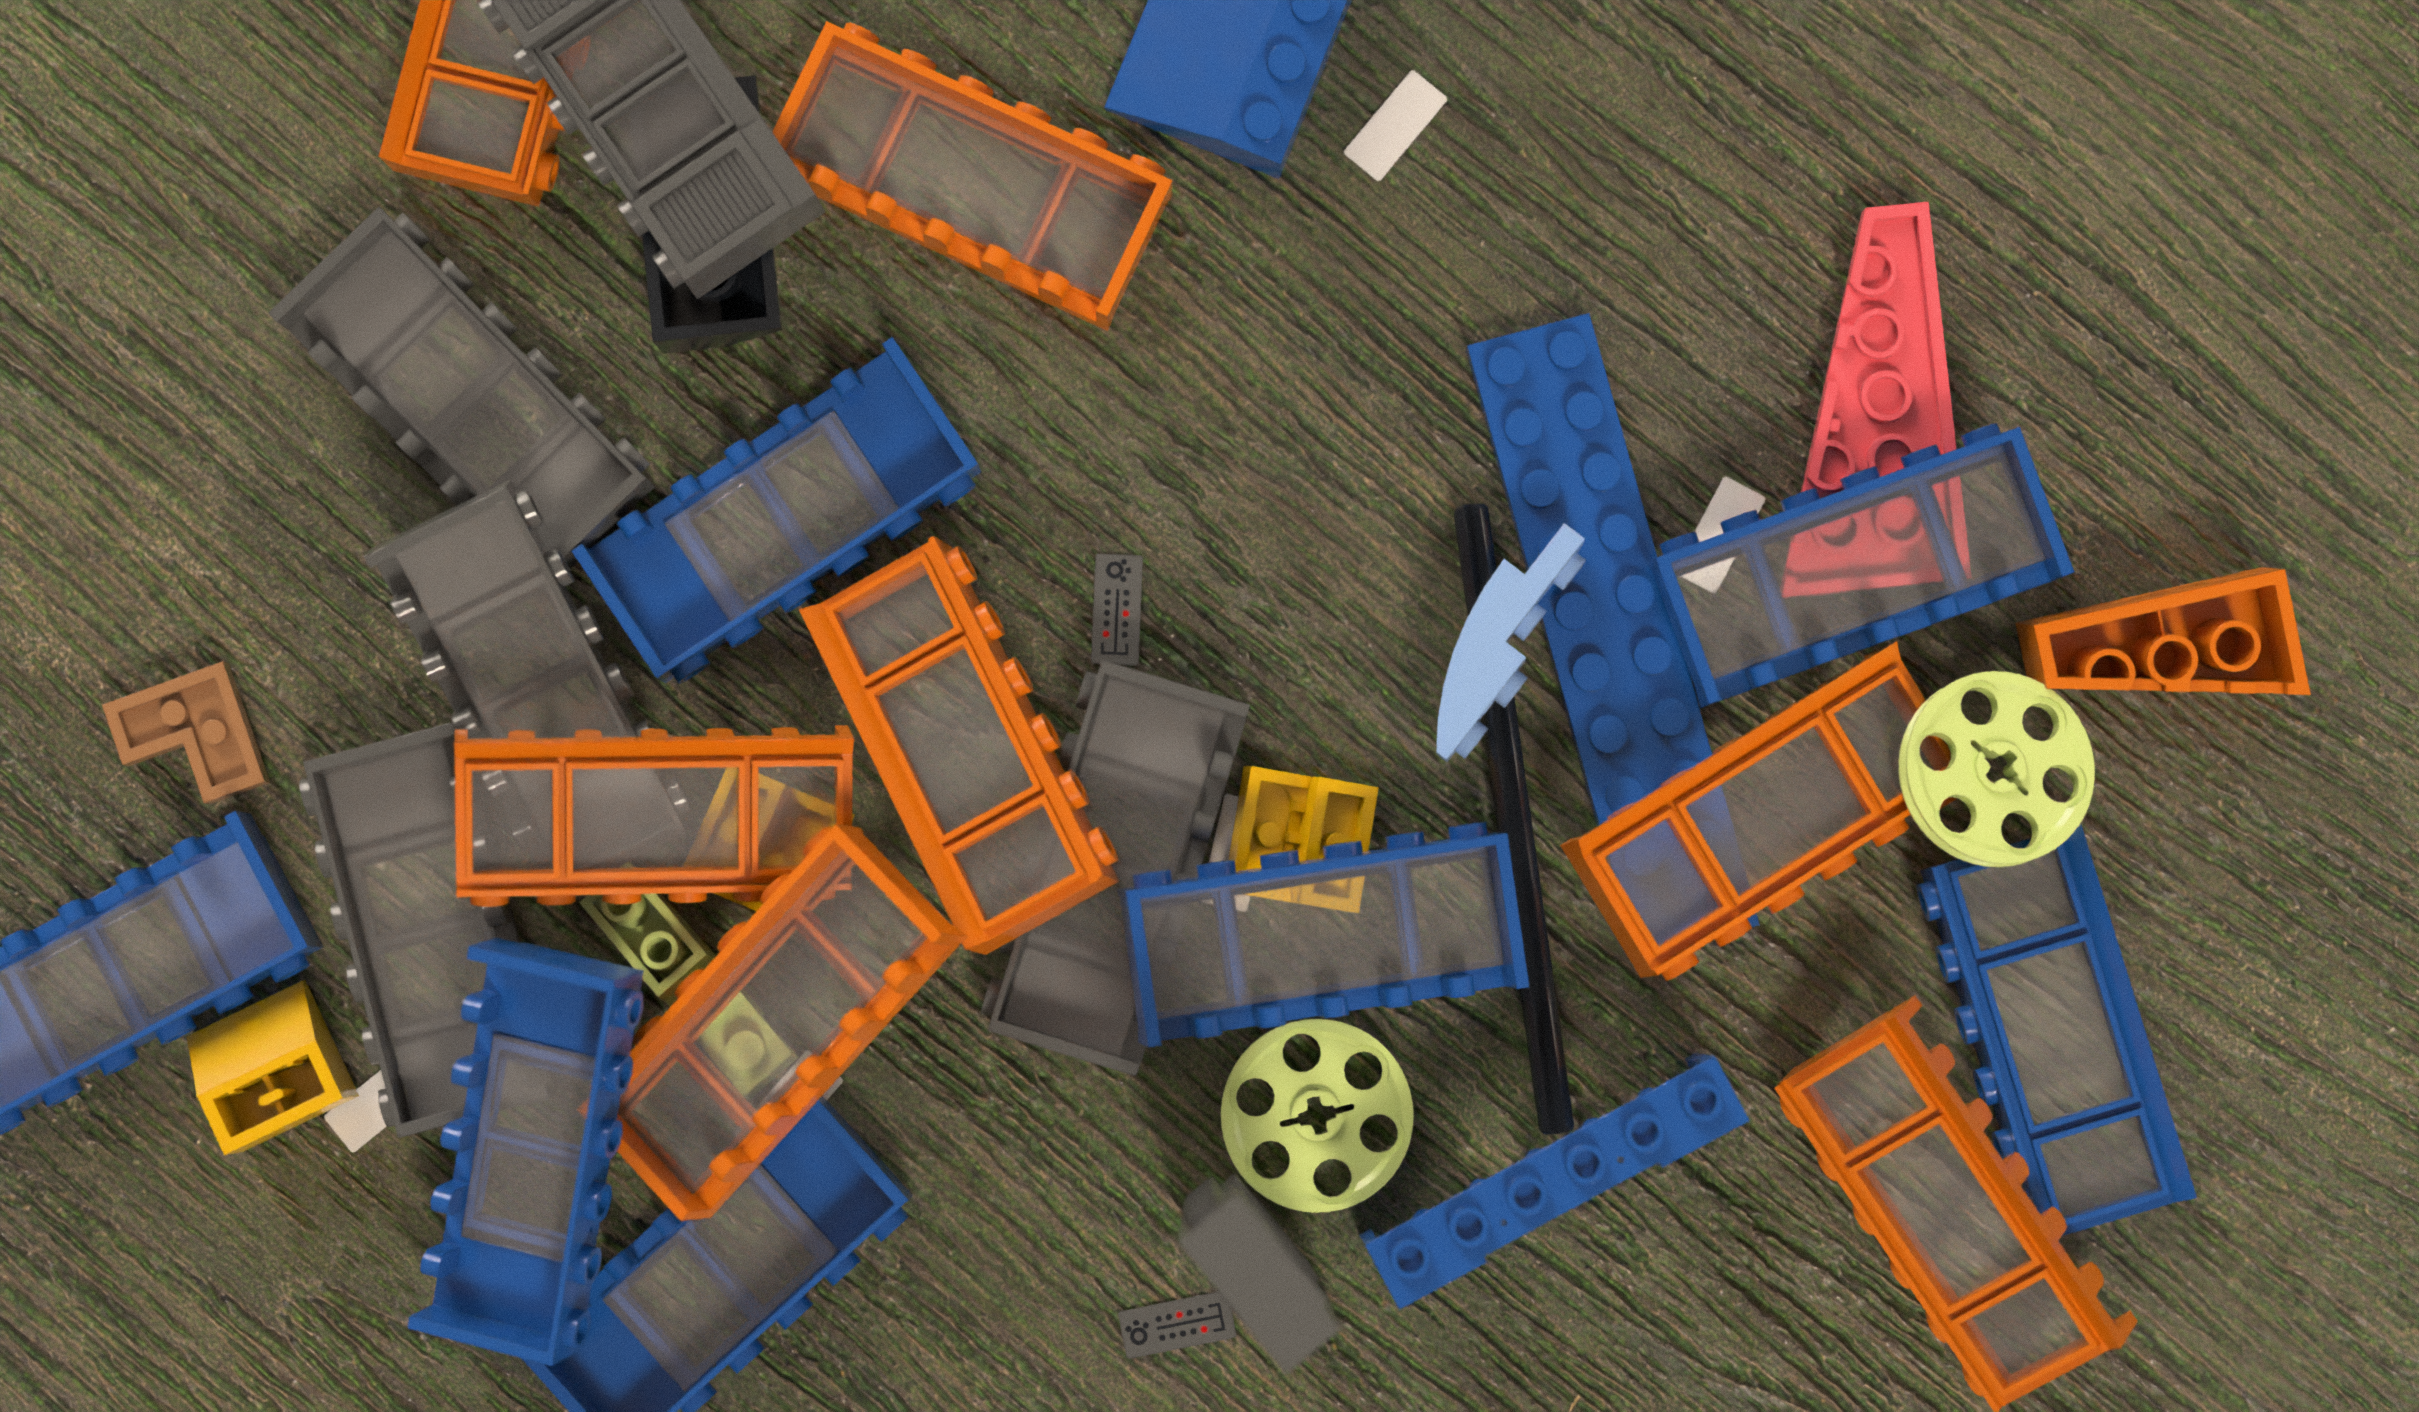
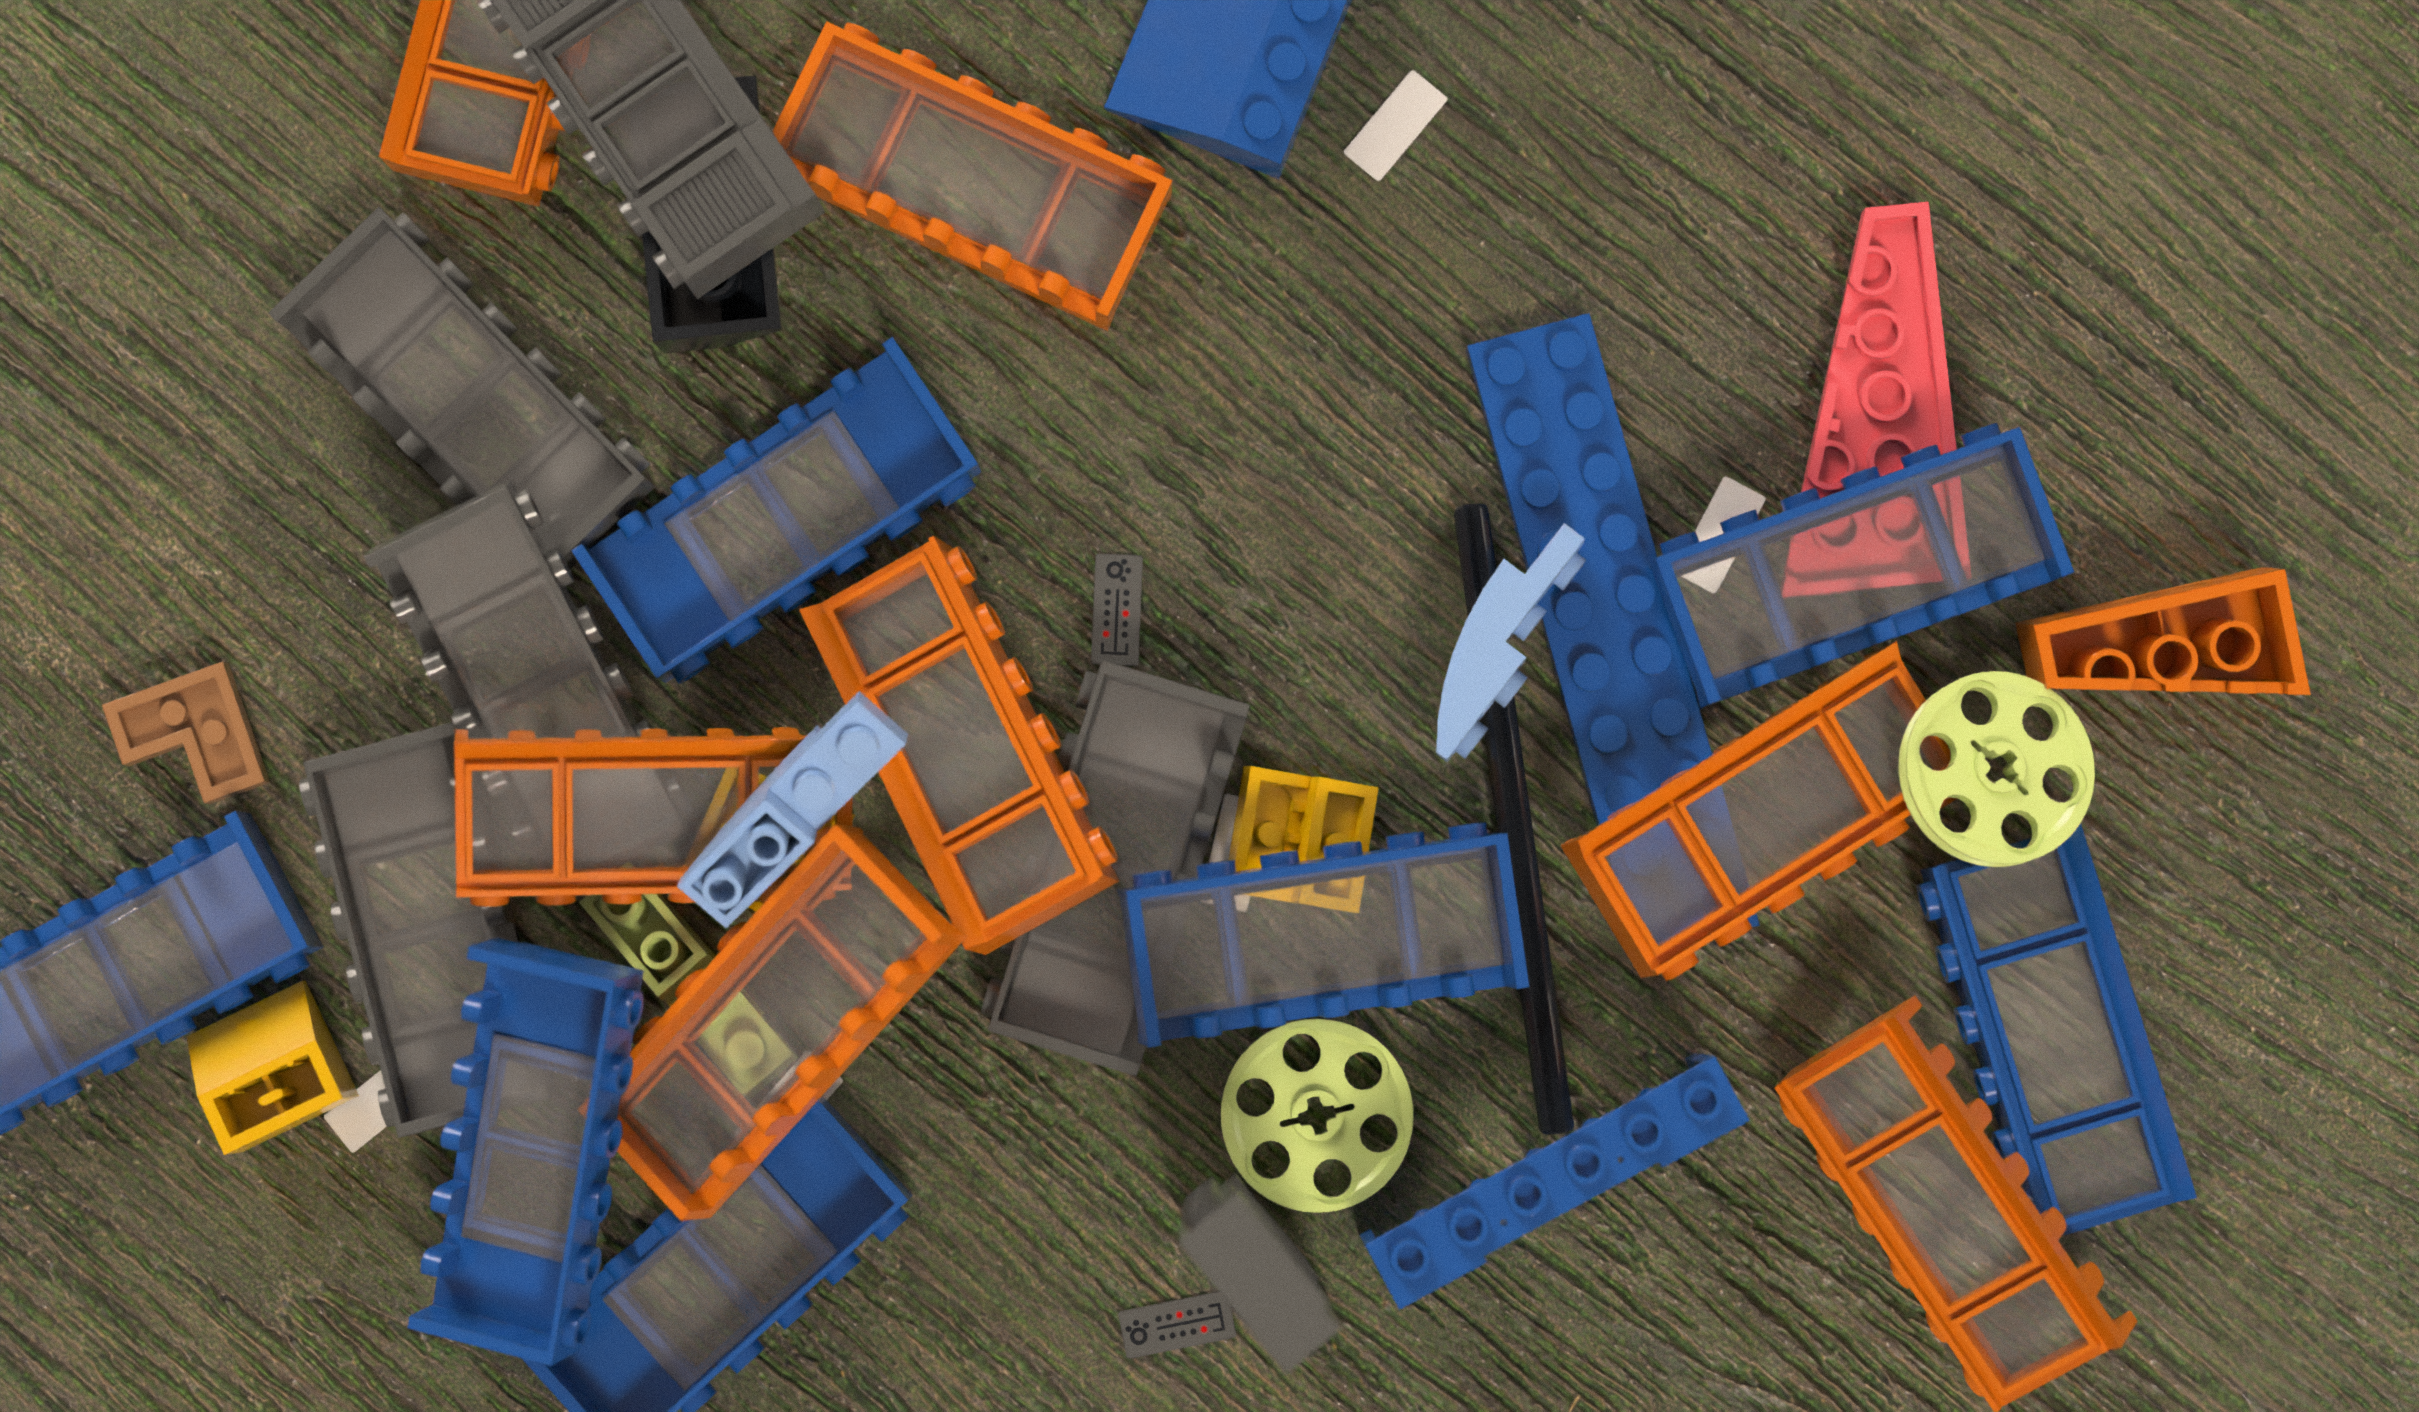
(790, 808): none -> light blue slope

